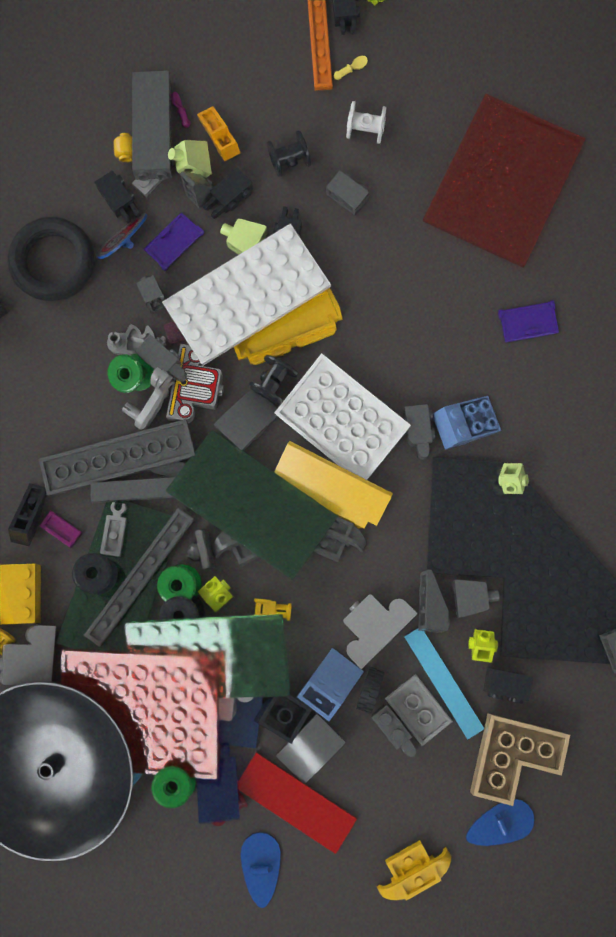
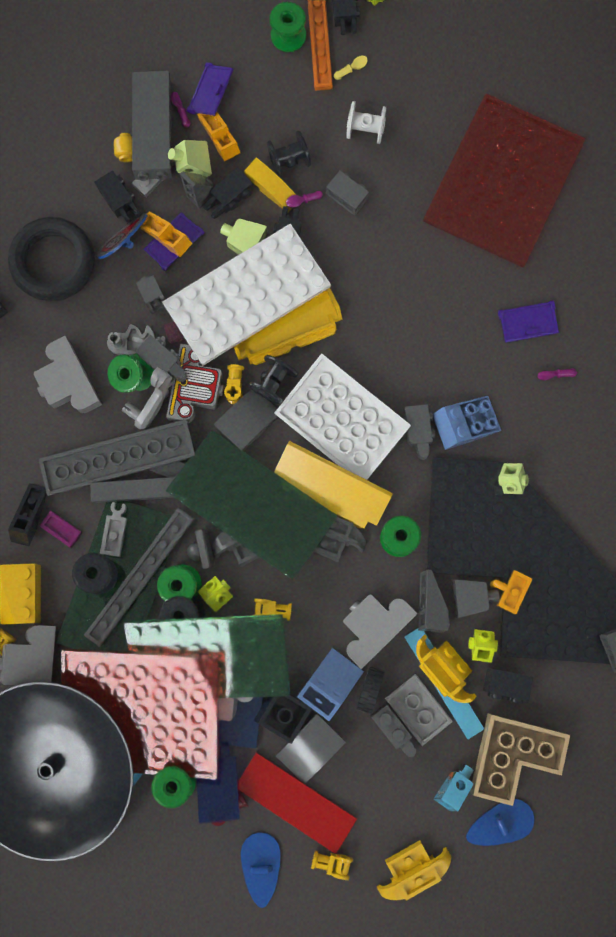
(66, 379): none -> light grey brick
(166, 234): none -> light orange slope
(212, 82): none -> dark purple door
(234, 383): none -> yellow connector
(269, 183): none -> yellow slope
(287, 26): none -> green hose
(295, 200): none -> magenta piece
(333, 864): none -> yellow connector
(408, 528): none -> green hose
(445, 669): none -> yellow plate
(451, 796): none -> medium azure torso
(513, 591): none -> light orange plate
(547, 375): none -> magenta piece

